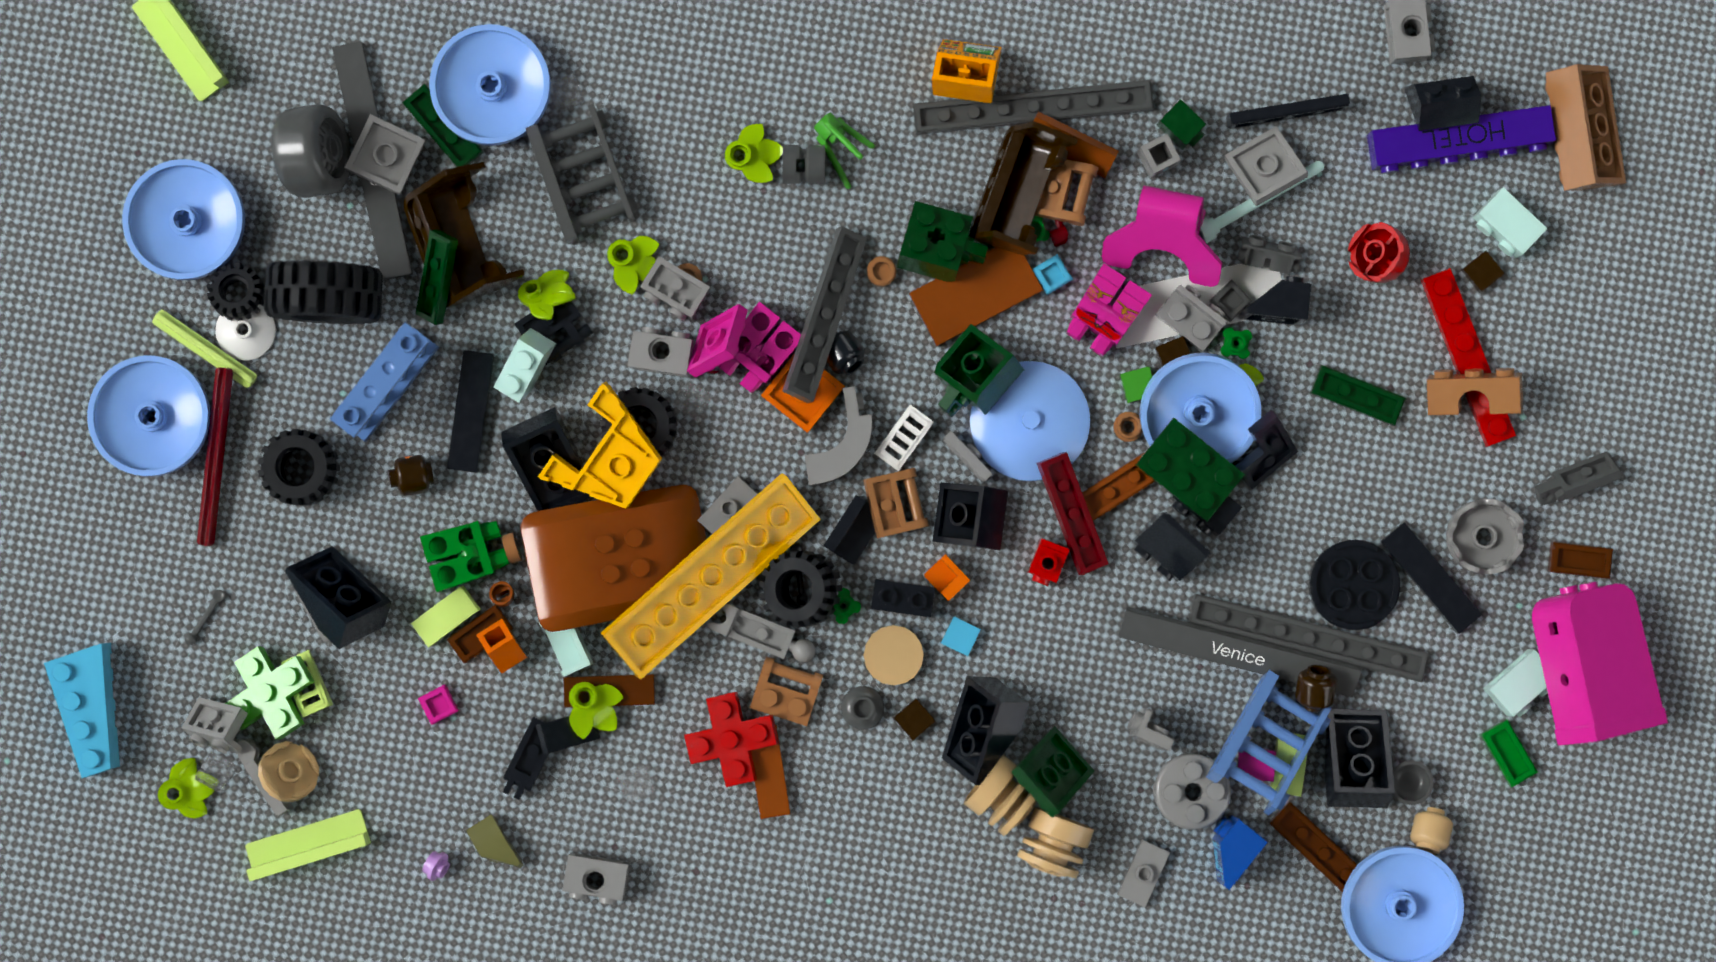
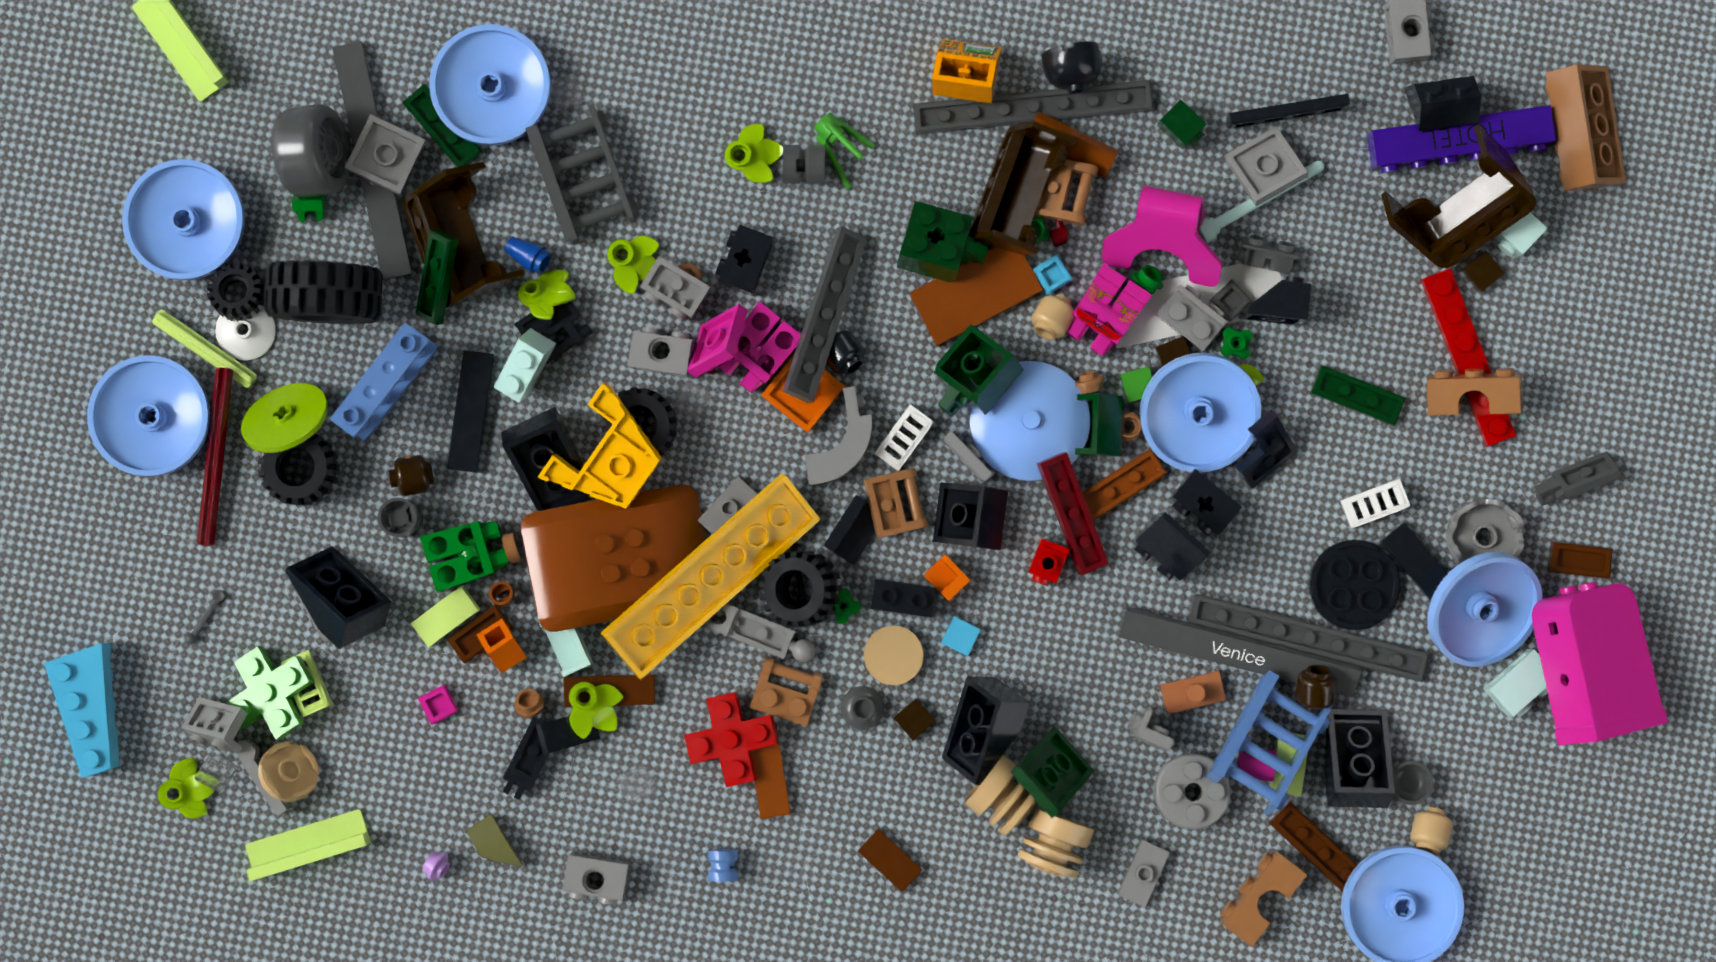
(284, 417): none -> lime piece
(314, 204): none -> green tile
(400, 517): none -> dark grey wheel
(529, 703): none -> medium nougat plate
(530, 255): none -> blue cone
(723, 865): none -> medium blue wheel
(747, 277): none -> black brick
(881, 271): medium nougat tile -> none
(889, 860): none -> reddish brown tile
(1052, 317): none -> tan head
(1072, 67): none -> black cylinder
(1089, 382): none -> medium nougat plate
(1105, 425): none -> dark green panel
(1148, 278): none -> green plate
(1158, 155): light grey brick -> none
(1189, 469): dark green plate -> none
(1192, 692): none -> nougat tile
(1234, 849): blue slope -> none
(1273, 874): none -> medium nougat arch
(1378, 253): red cylinder -> none
(1400, 495): none -> white slope
(1469, 216): none -> dark brown windscreen
(1483, 609): none -> light blue dish
(1508, 753): green tile -> none

